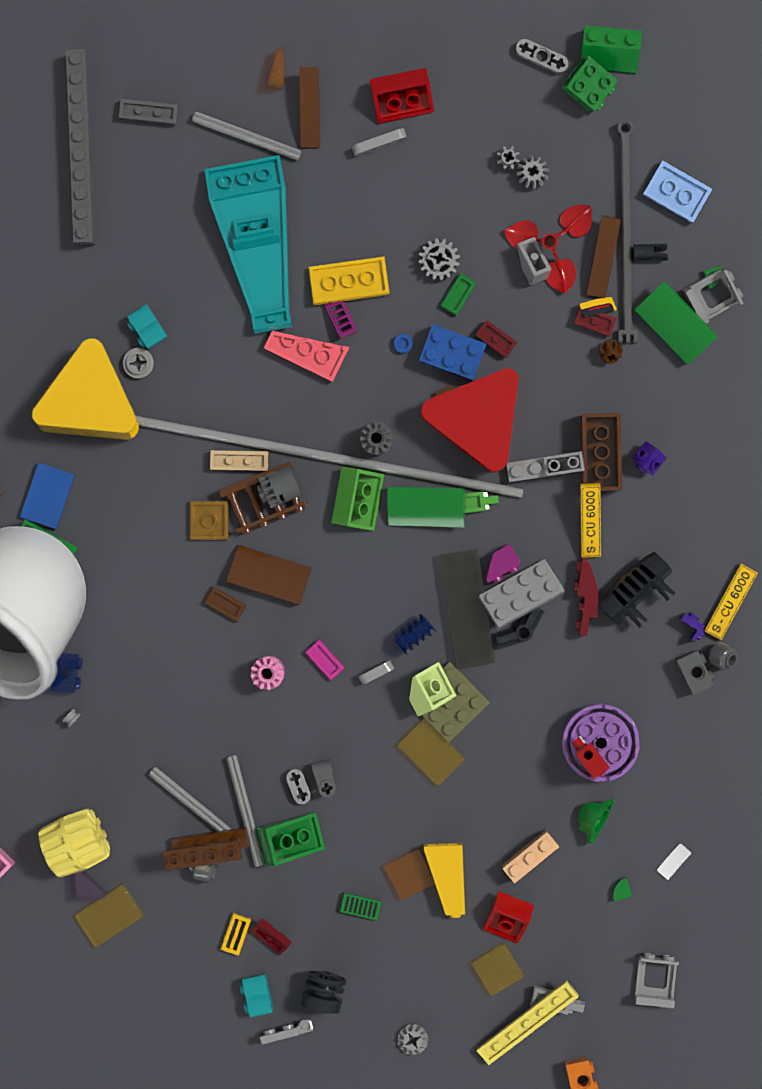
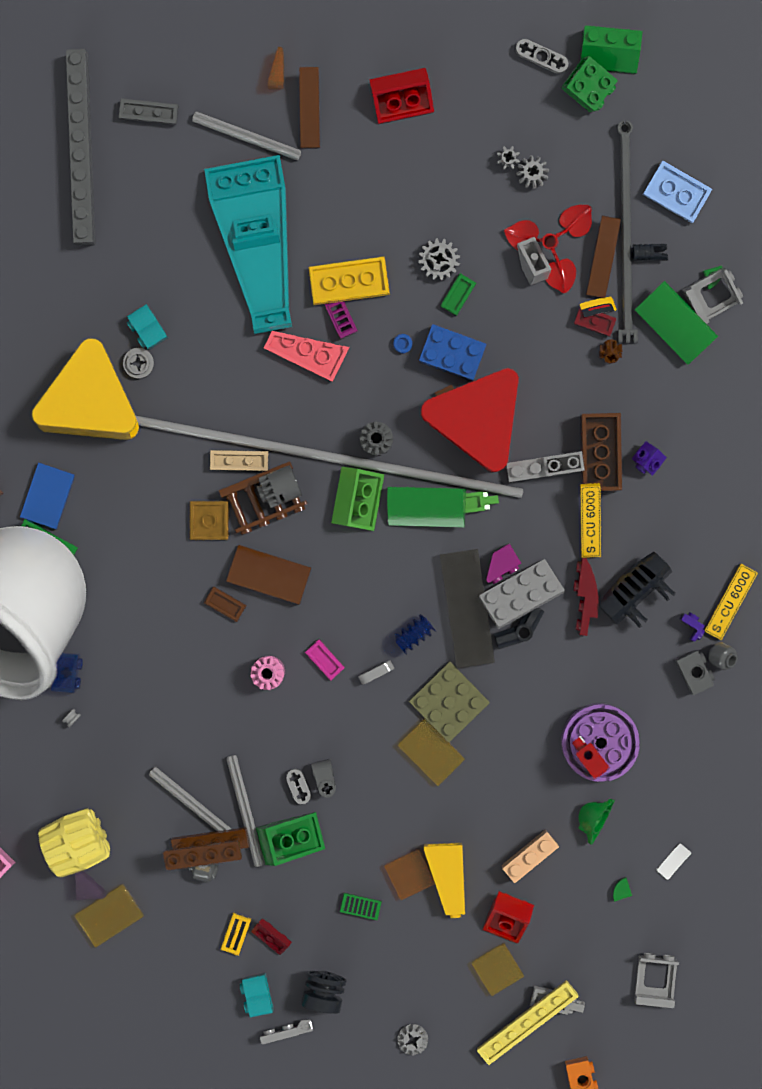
(379, 142): light grey beam -> none
(430, 689): yellowish green slope -> none
(496, 339): dark red plate -> none

